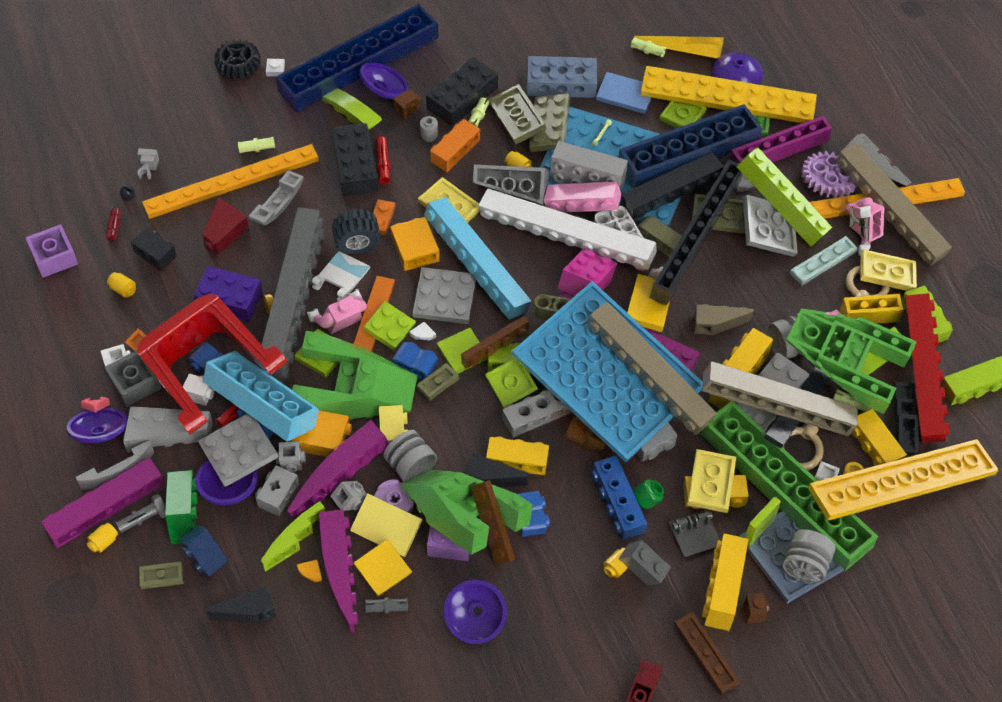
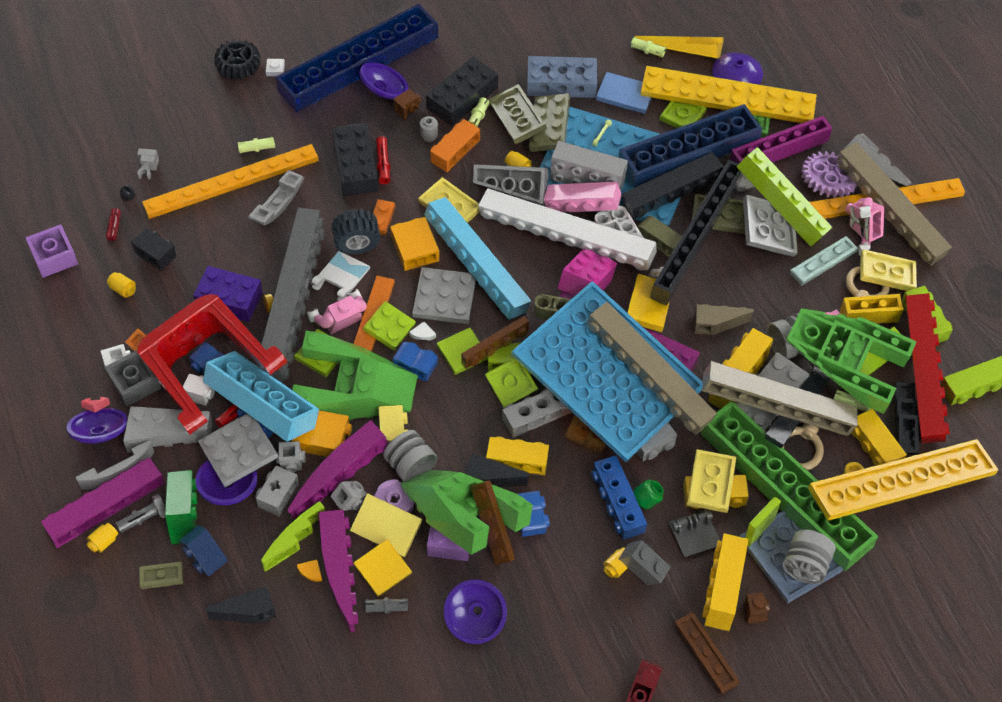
(223, 227): dark red slope -> none
(355, 111): lime slope -> none
(437, 382): olive plate -> none
(826, 471): white tile -> none

